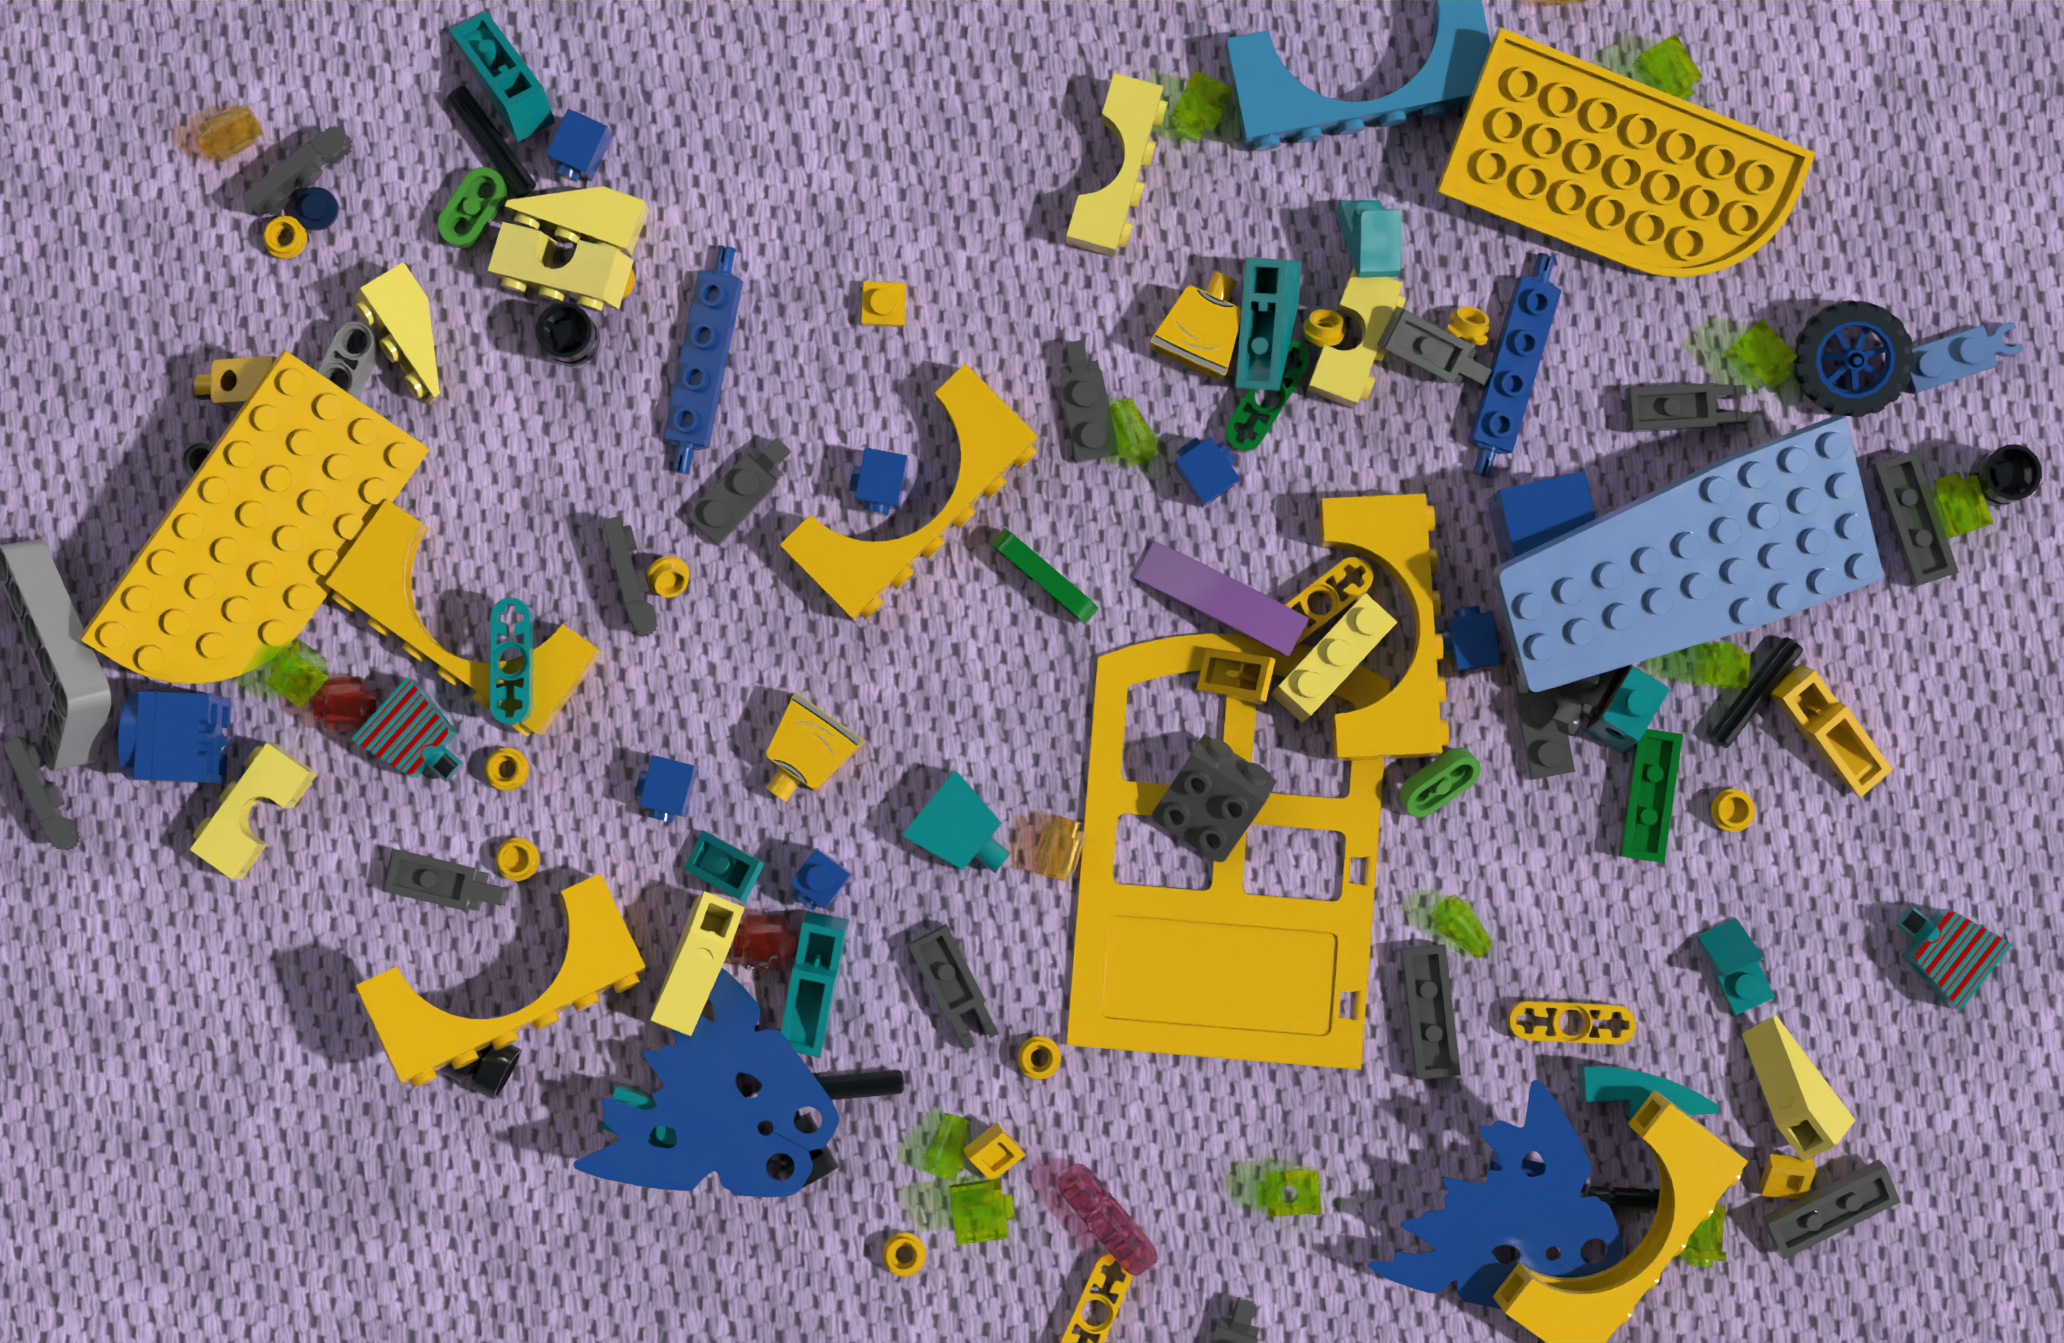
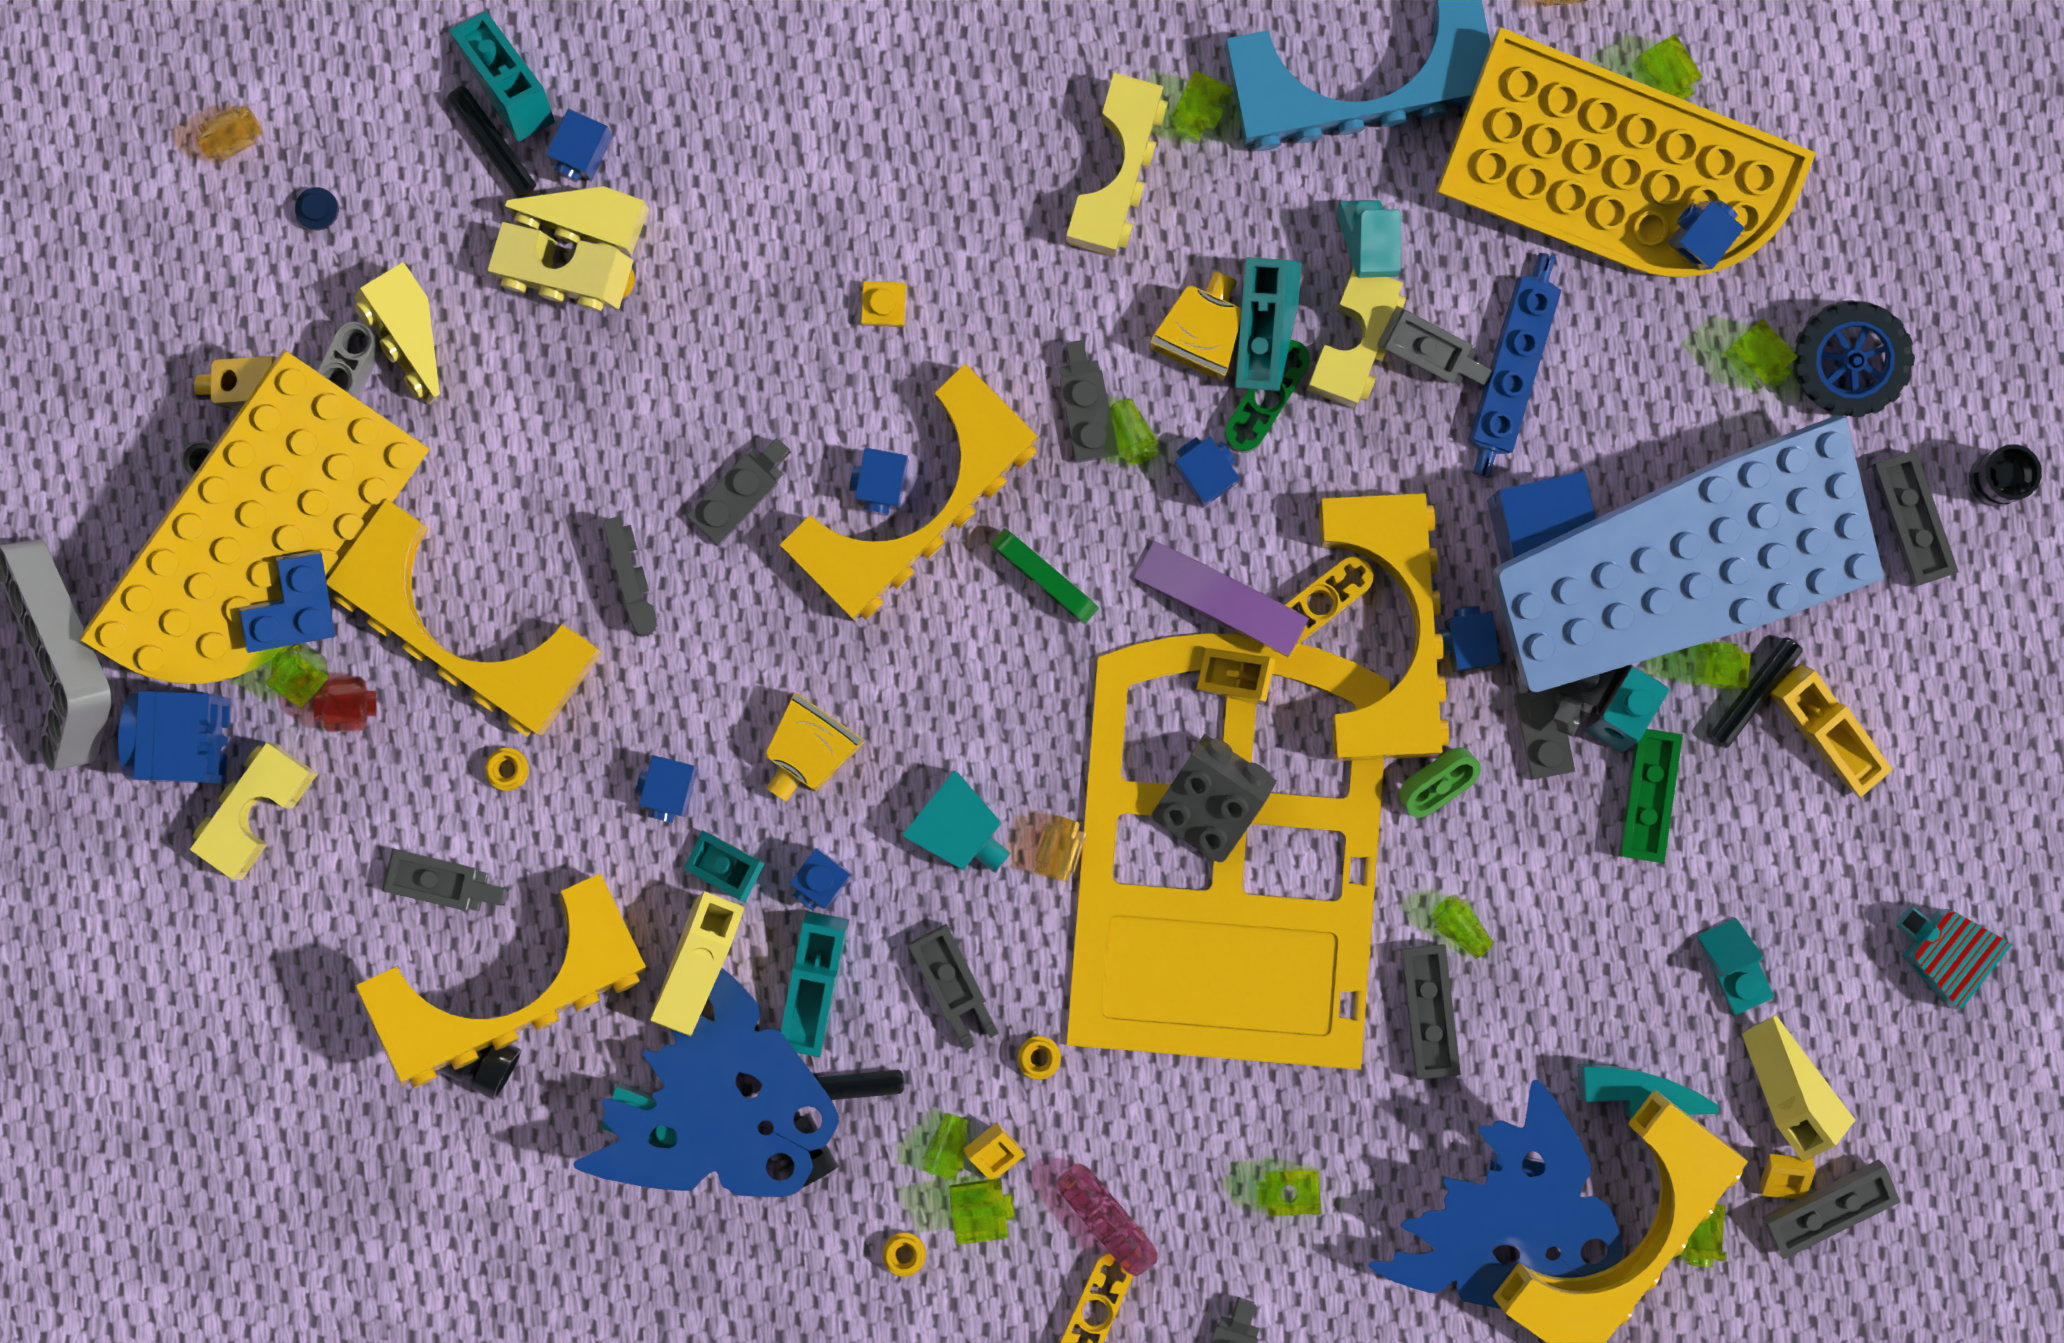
(43, 796): dark grey hinge -> none
(273, 231): yellow plate -> none
(298, 169): dark grey hinge -> none
(300, 615): none -> blue plate
(410, 733): torso -> none
(468, 206): bright green plate -> none
(517, 859): yellow plate -> none
(521, 628): teal beam -> none
(567, 334): black wheel -> none
(668, 576): yellow plate -> none
(703, 359): blue plate -> none
(764, 942): clear red head -> none
(1324, 328): yellow plate -> none
(1333, 658): light yellow arch -> none
(1469, 325): yellow plate -> none
(1604, 1012): yellow beam -> none
(1627, 1199): black axle -> none
(1681, 407): dark grey hinge -> none
(1706, 233): none -> blue brick
(1732, 810): yellow plate -> none
(1959, 356): medium blue plate -> none
(1960, 504): clear neon green brick -> none

